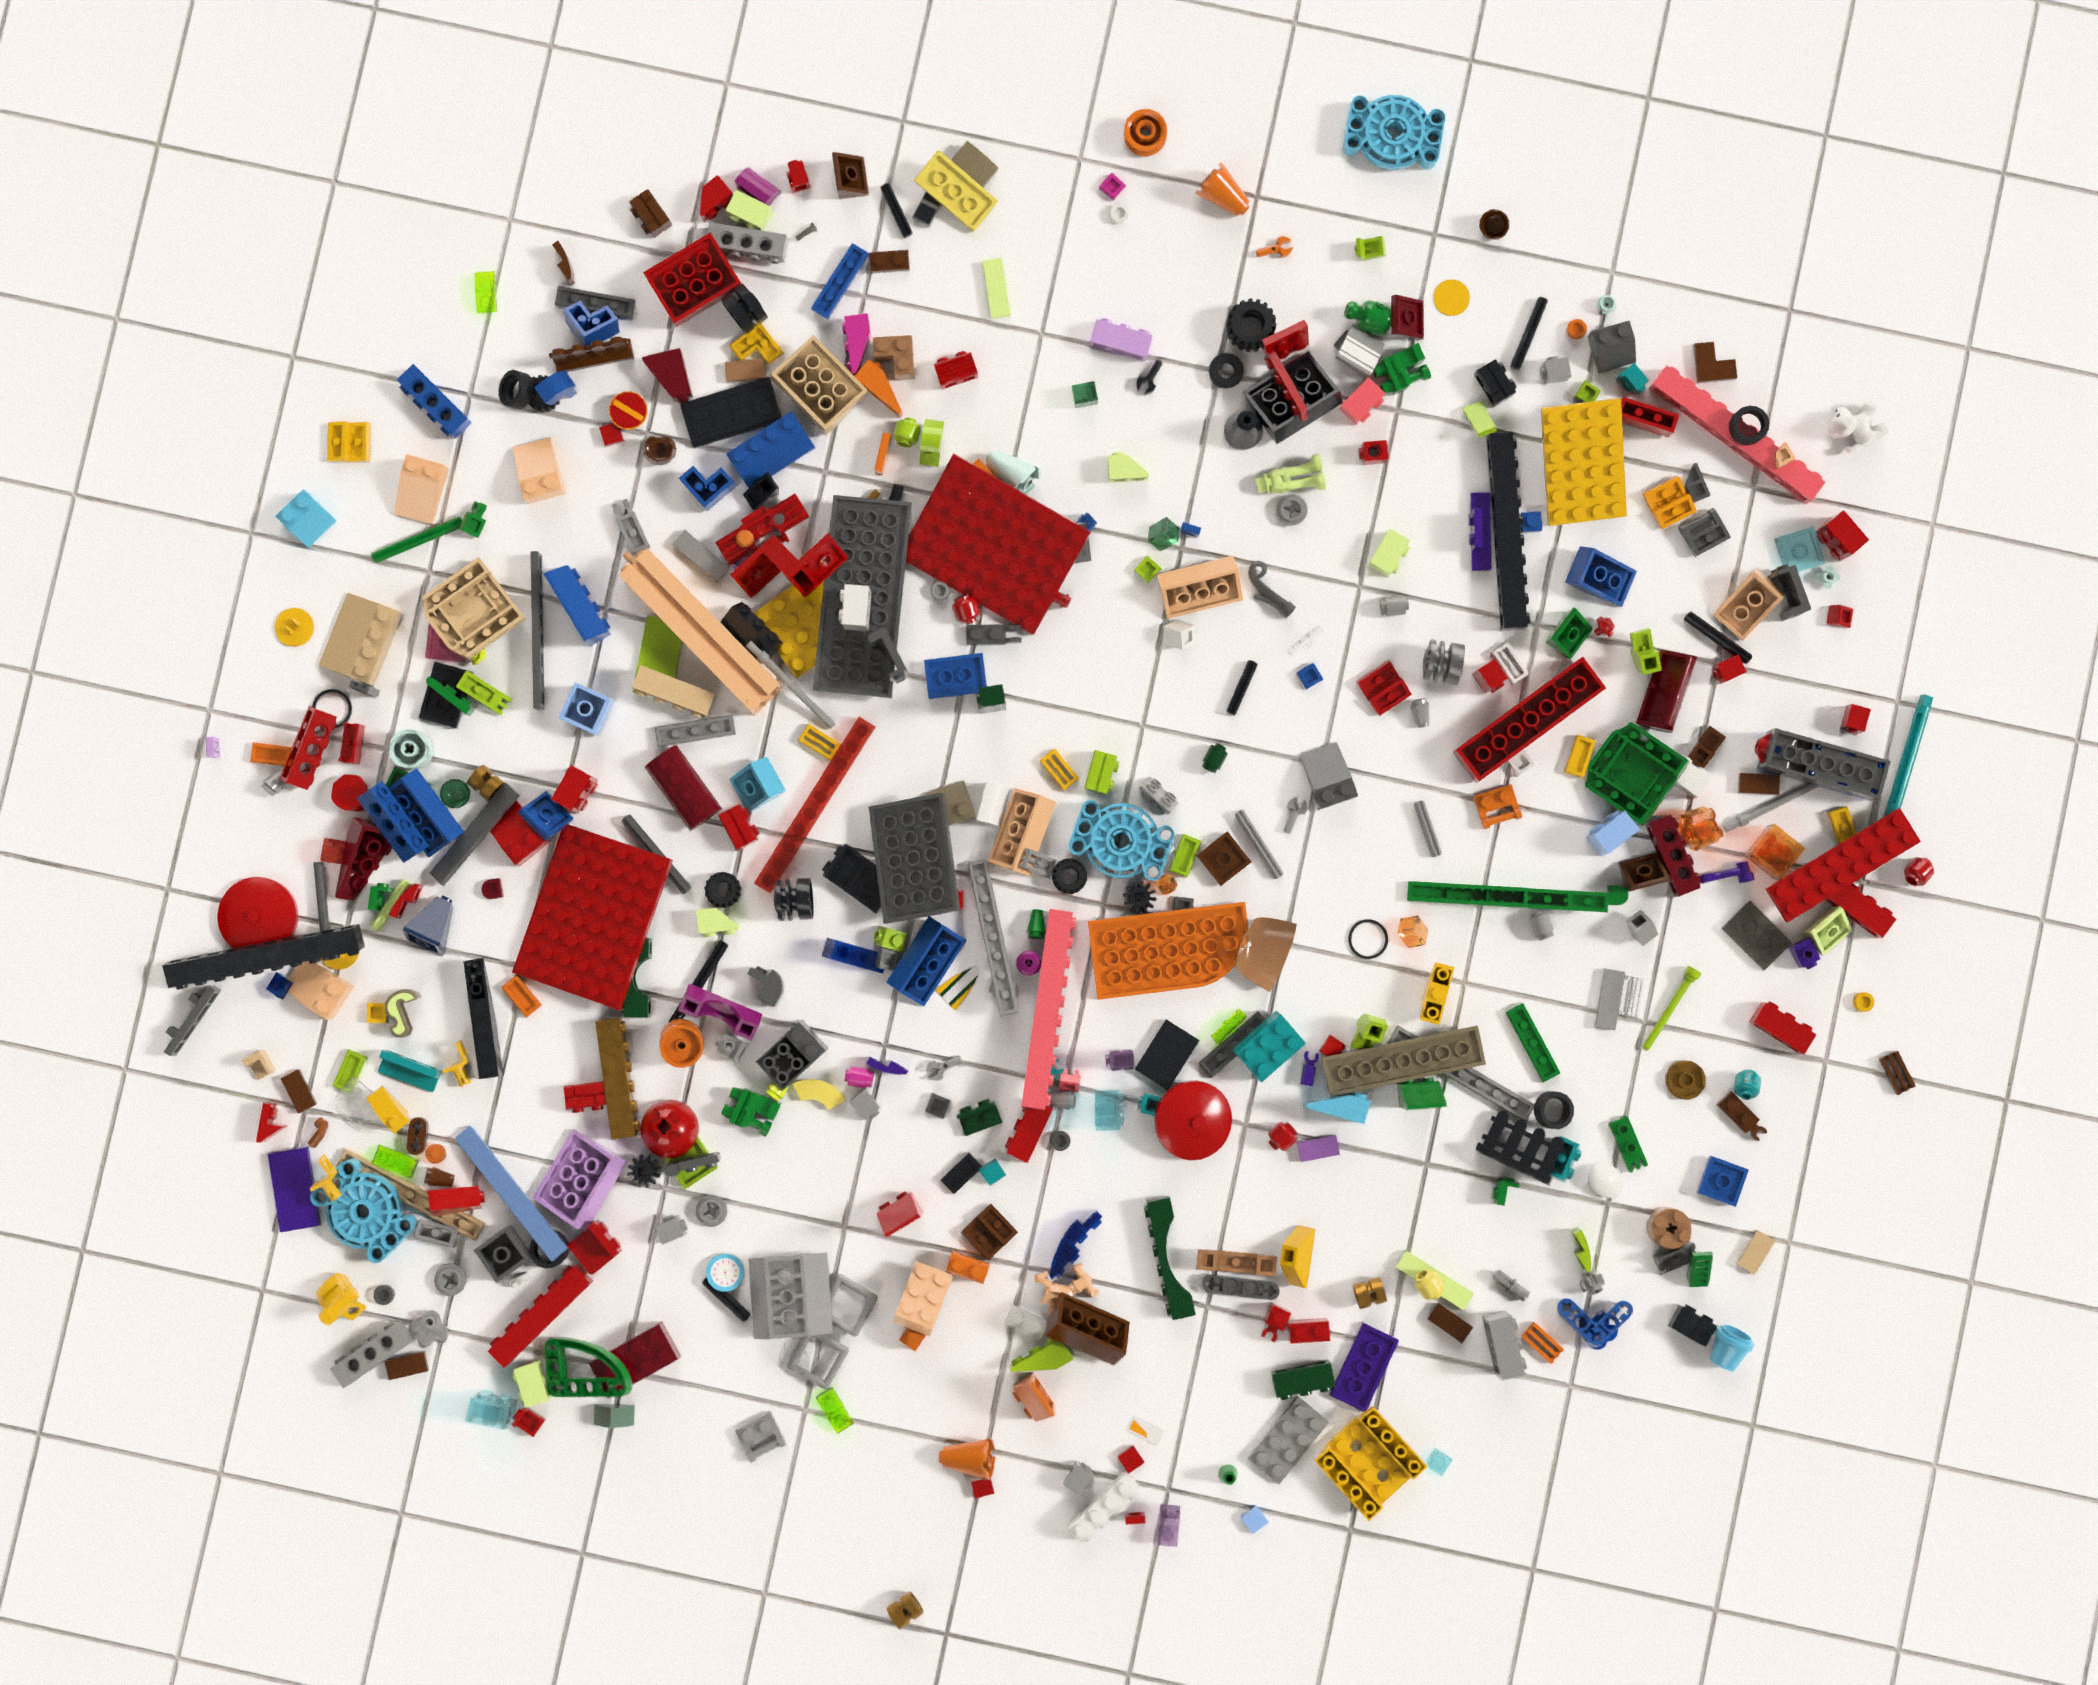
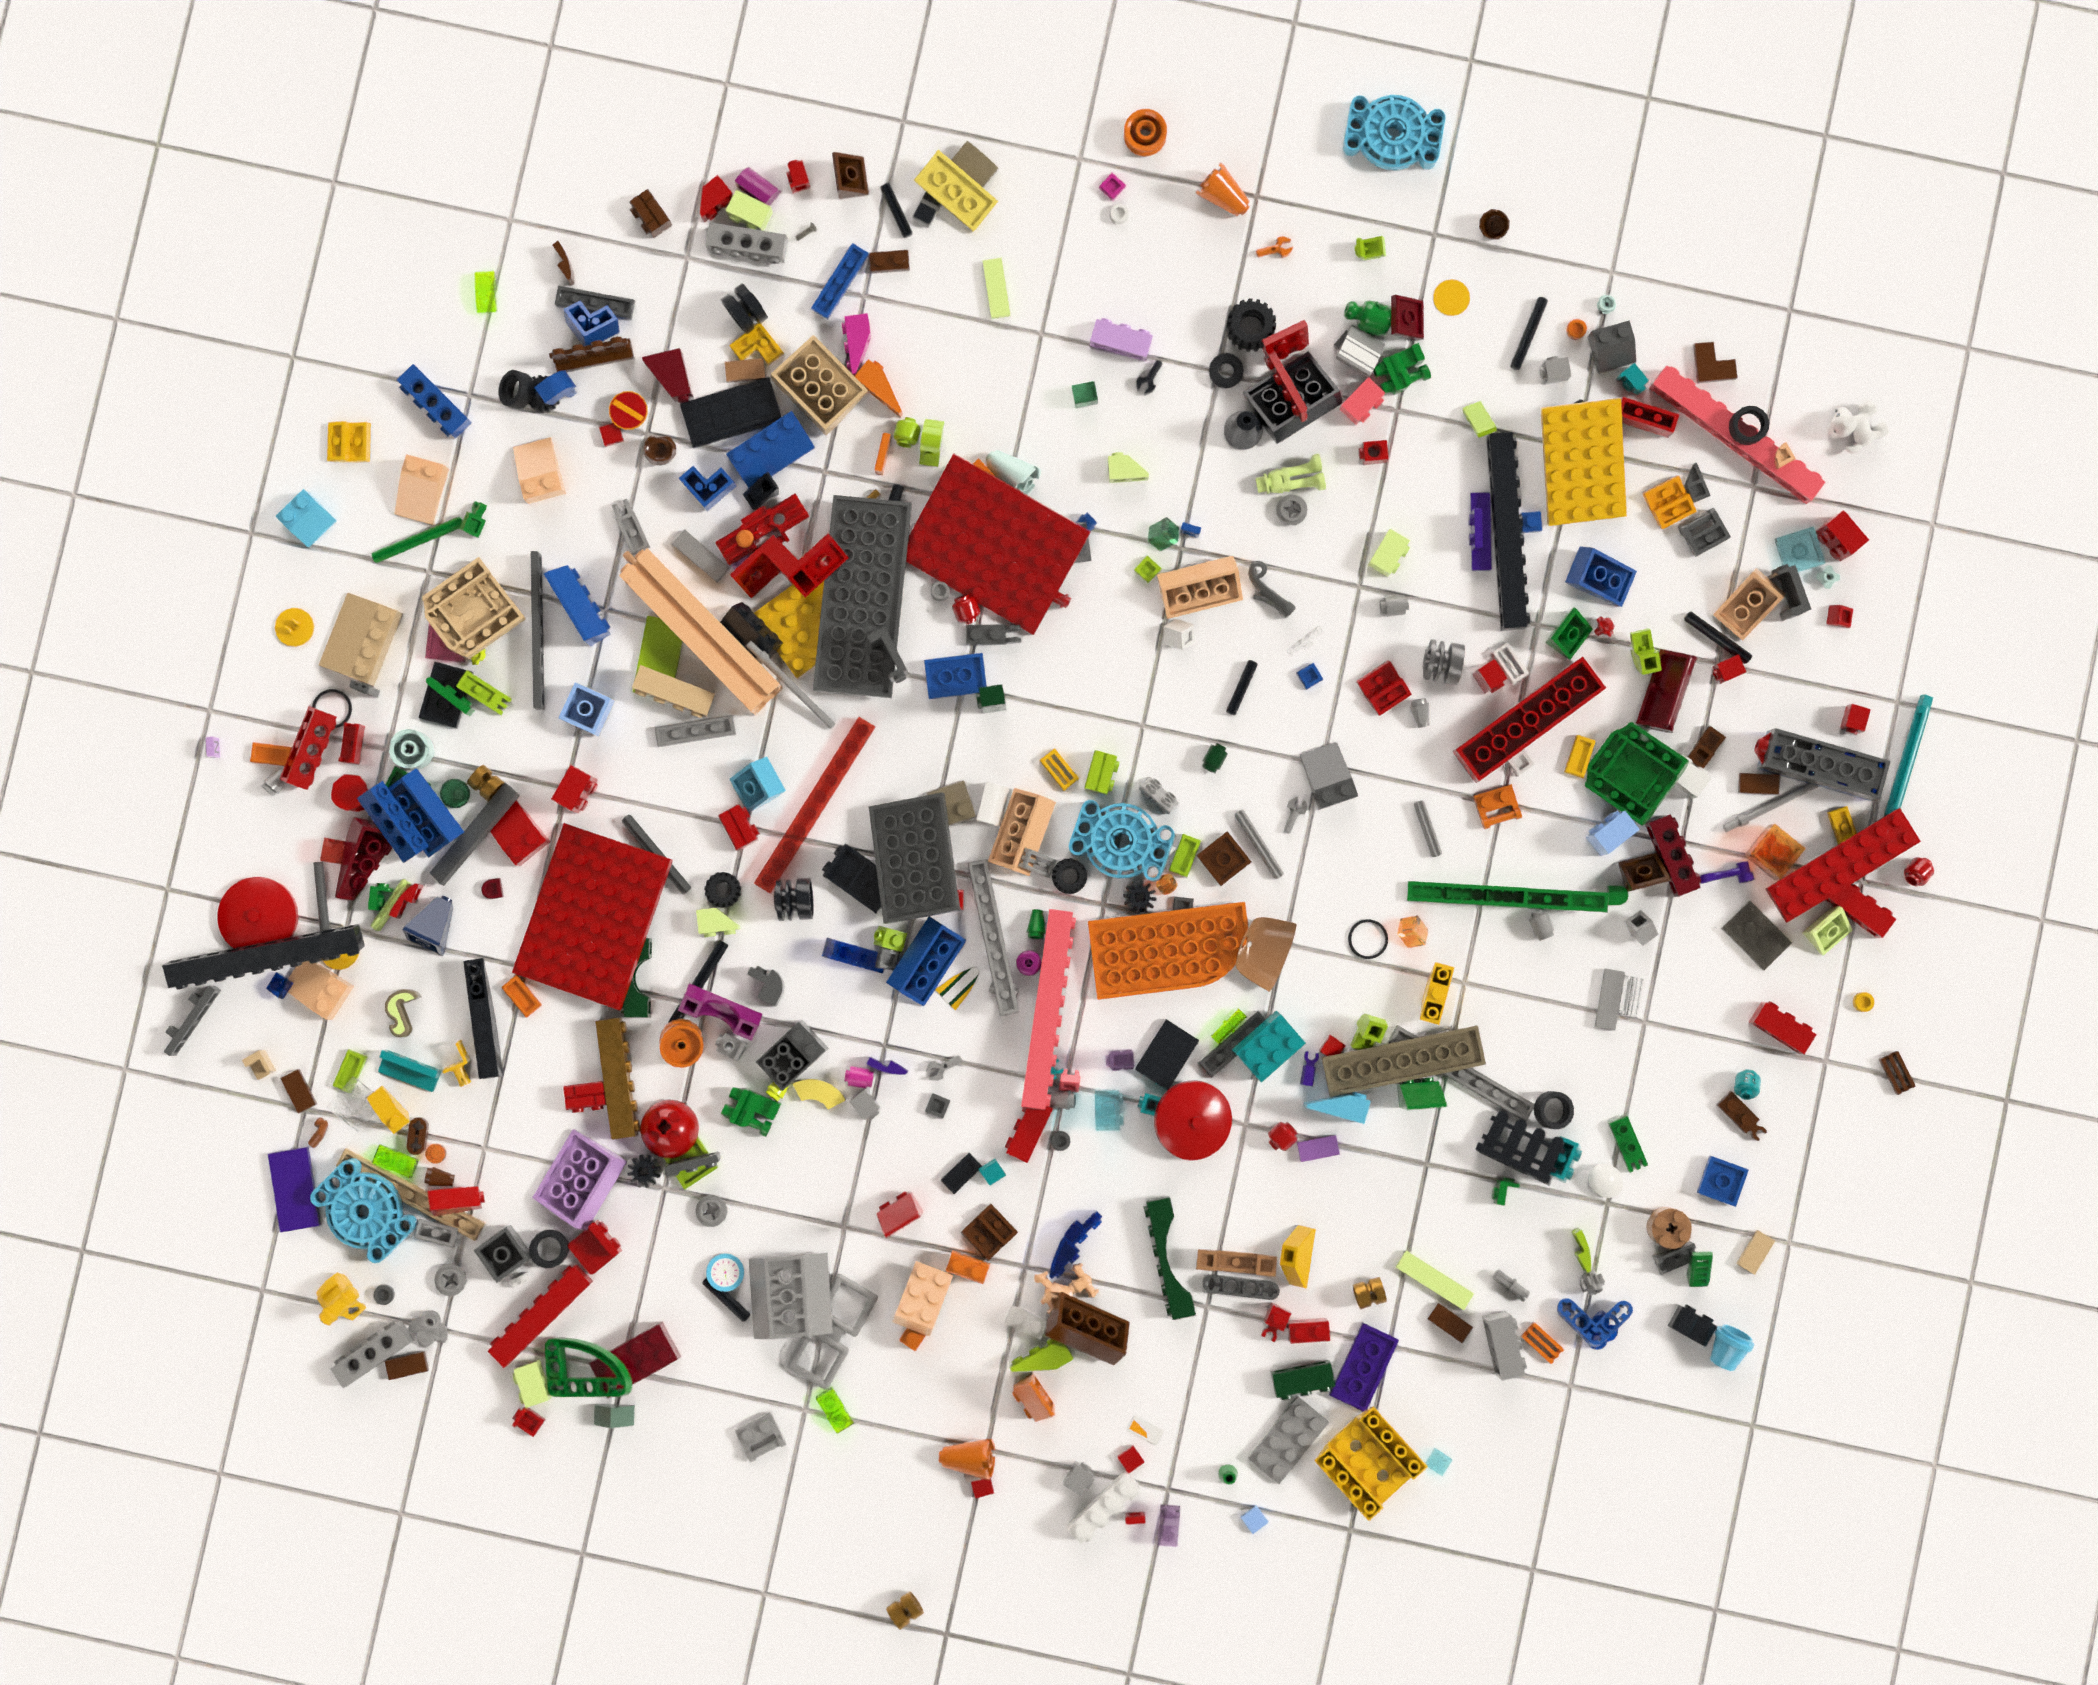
(266, 1127): red slope -> none
(326, 1182): yellow bracket -> none
(376, 1013): yellow tile -> none
(491, 1409): clear light blue brick -> none
(511, 1193): medium blue tile -> none
(545, 816): blue tile -> none
(671, 1229): light grey brick -> none
(683, 787): dark red container -> none
(692, 279): red slope -> none
(805, 733): yellow tile -> none
(856, 607): white brick -> none
(898, 350): medium nougat brick -> none
(956, 370): red brick -> none
(979, 1117): dark green bracket -> none
(1429, 1284): light yellow head -> none
(1495, 382): black brick -> none
(1532, 1042): green tile -> none
(1587, 392): lime tile -> none
(1685, 1079): pearl gold tile -> none
(1690, 976): lime piece -> none
(1700, 828): clear orange brick -> none
(1798, 952): dark purple brick -> none

